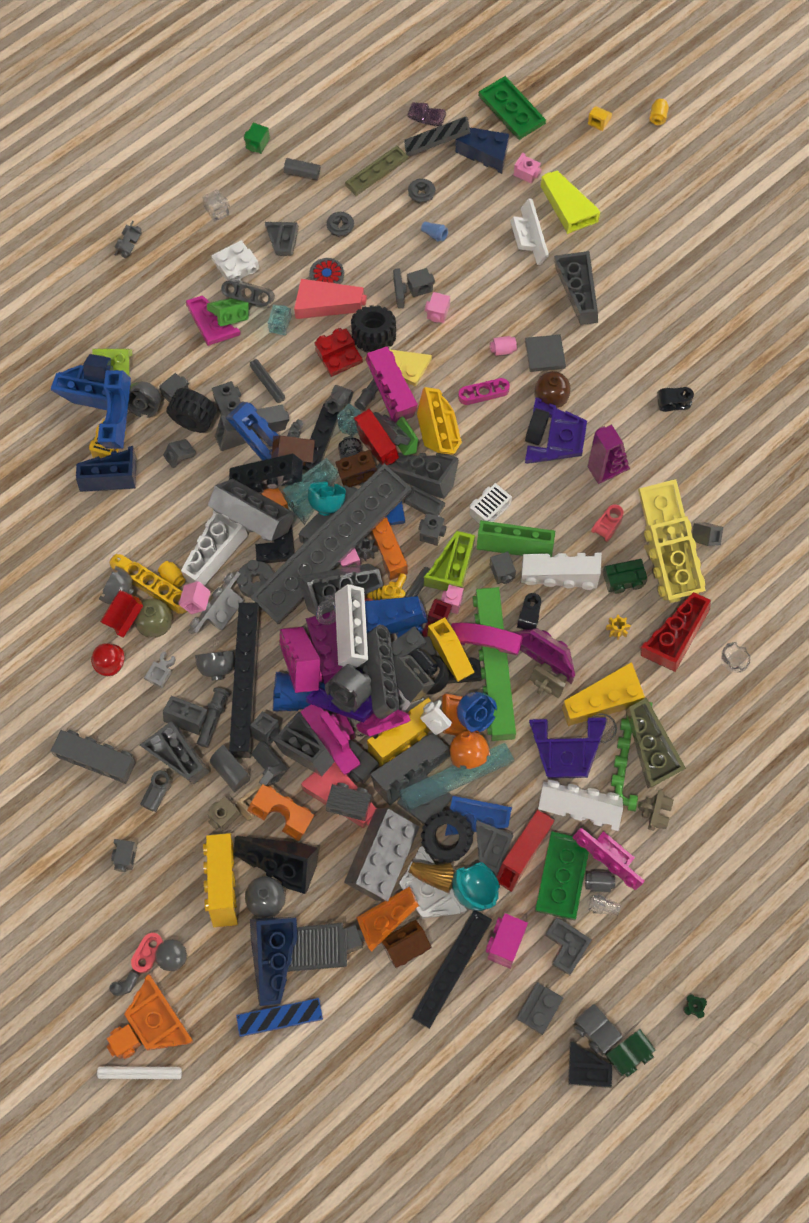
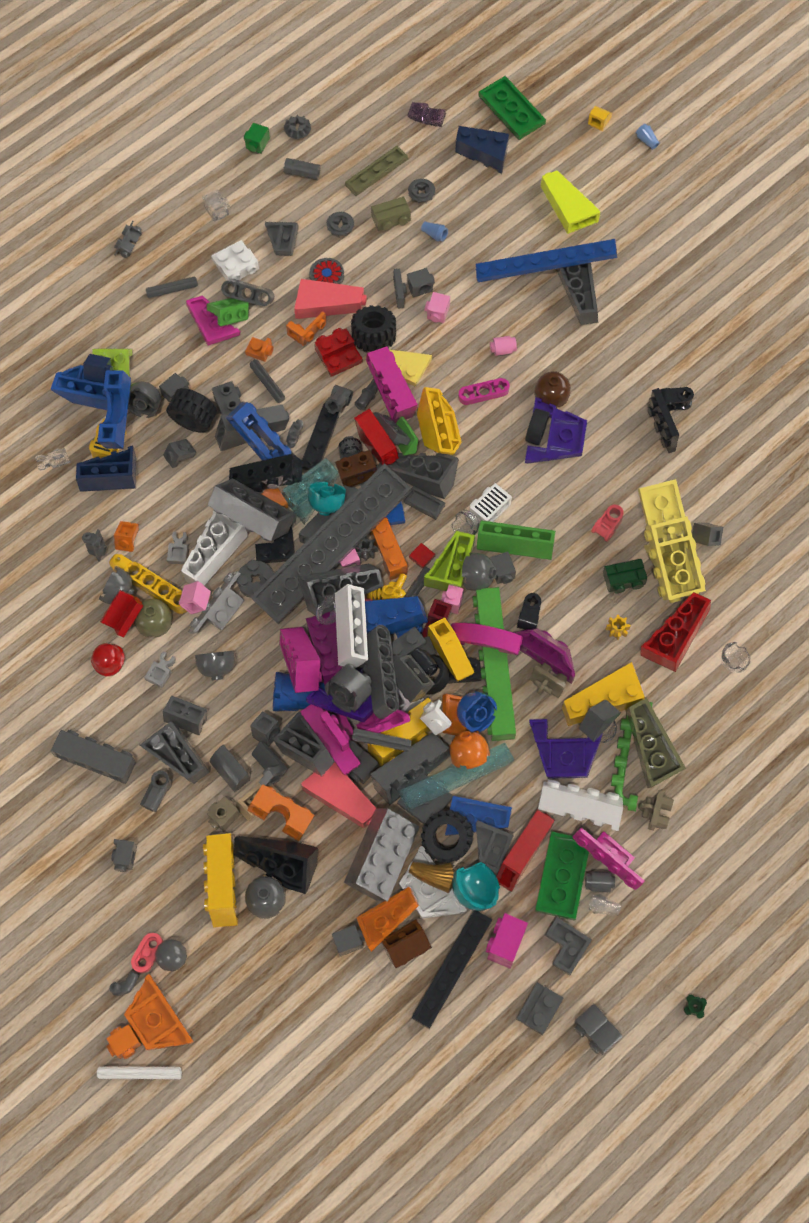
(55, 459): none -> clear plate
(95, 544): none -> dark grey hinge
(125, 536): none -> orange bracket
(171, 287): none -> dark grey axle
(171, 573): yellow brick -> none
(178, 551): none -> light grey plate
(215, 708): dark grey pin -> none
(244, 680): black brick -> none
(259, 349): none -> orange bracket
(272, 952): dark blue wedge -> none
(279, 319): clear light blue brick -> none
(279, 1017): tile -> none
(298, 446): reddish brown brick -> none
(303, 130): none -> dark grey gear
(303, 336): none -> orange bracket
(320, 947): dark grey window -> none
(346, 420): clear light blue brick -> none
(349, 801): dark grey brick -> none
(381, 740): none -> dark grey axle
(391, 214): none -> olive brick
(422, 555): none -> red tile
(432, 529): dark grey brick -> none
(437, 136): dark grey tile -> none
(466, 522): none -> clear hair
(478, 571): none -> dark grey cylinder
(527, 168): bright pink brick -> none
(529, 233): white bracket -> none
(545, 353): dark grey tile -> none
(546, 260): none -> blue plate
(562, 570): white wedge -> none
(587, 1069): black wing -> none
(598, 719): none -> dark grey slope
(607, 455): magenta wedge -> none
(630, 1053): dark green brick -> none
(647, 136): none -> medium blue cone
(659, 112): yellow brick -> none
(663, 421): none -> black plate

